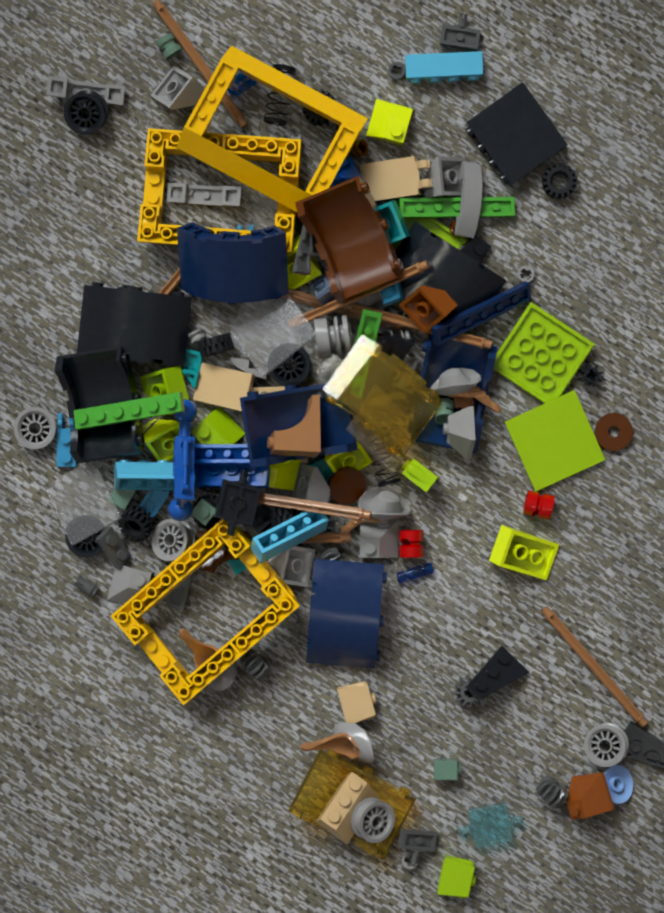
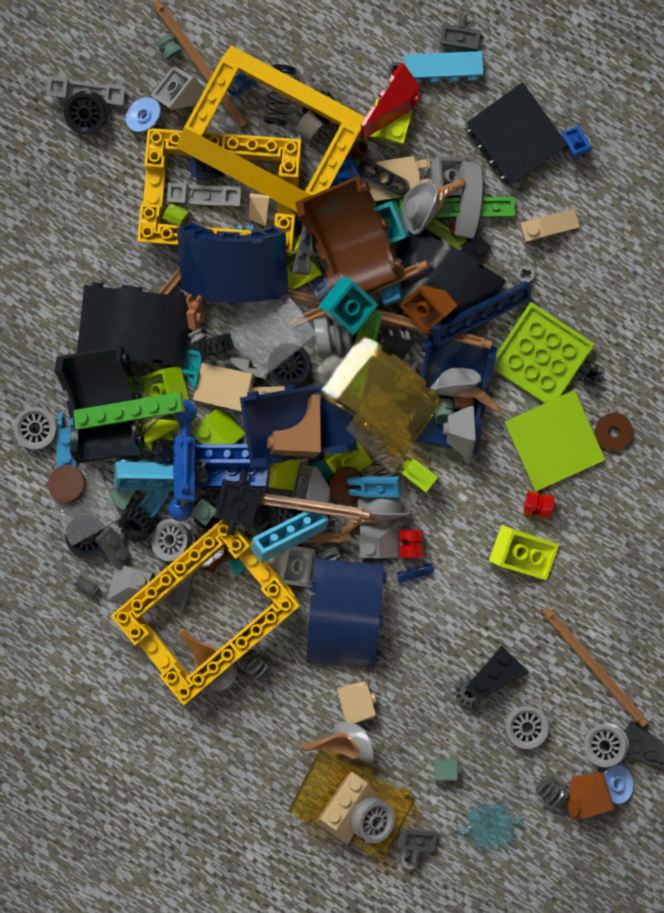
(66, 484): none -> reddish brown tile
(143, 114): none -> light blue dish
(162, 451): none -> black gear
(175, 214): none -> lime slope
(195, 313): none -> nougat plate
(201, 473): none -> dark grey pin
(203, 171): none -> dark blue slope
(259, 208): none -> tan slope
(308, 127): none -> light grey slope
(348, 305): none -> teal brick
(375, 487): none -> dark azure hinge
(391, 175): none -> black beam
(393, 103): none -> red wedge
(424, 202): none -> light grey hat
(456, 877): lime torso -> none
(541, 736): none -> light grey wheel
(548, 225): none -> tan slope
(569, 175): black tyre -> none
(577, 142): none -> blue slope

